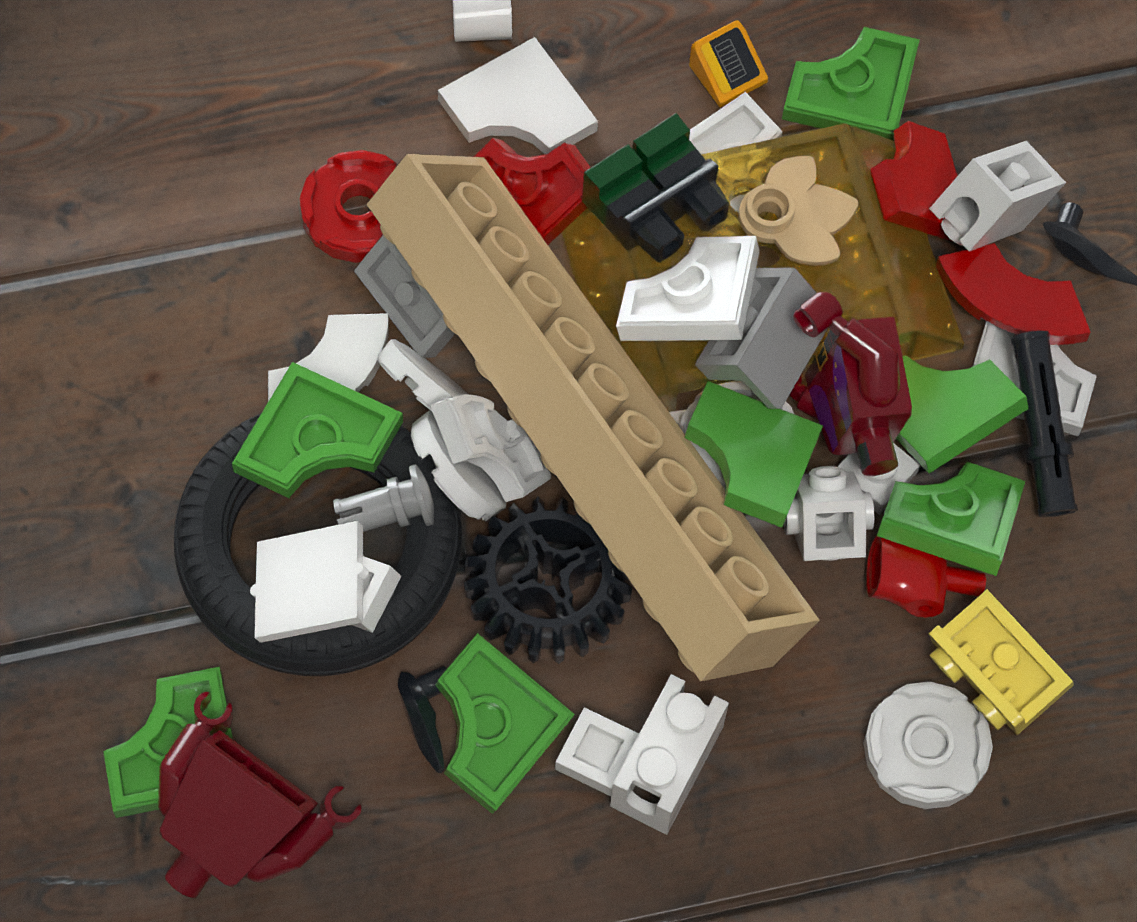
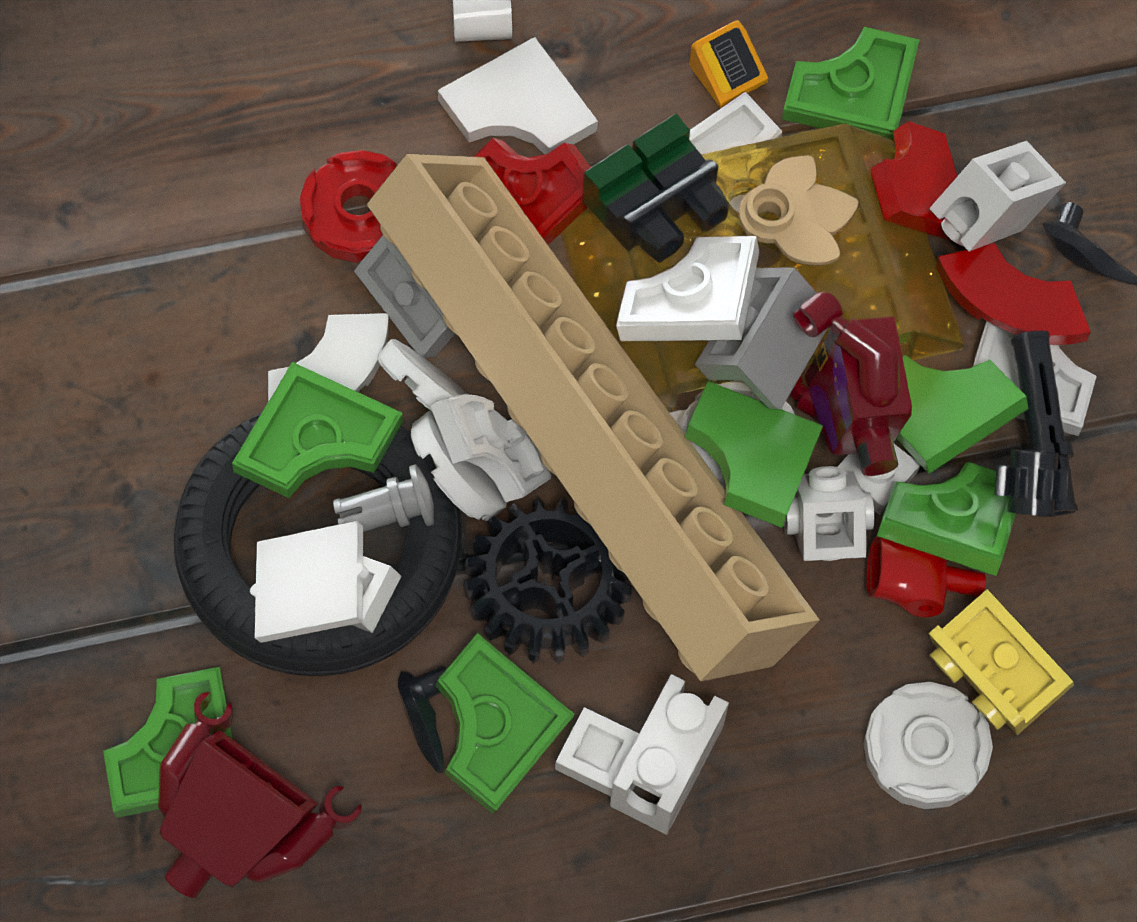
(1032, 482): none -> black gear

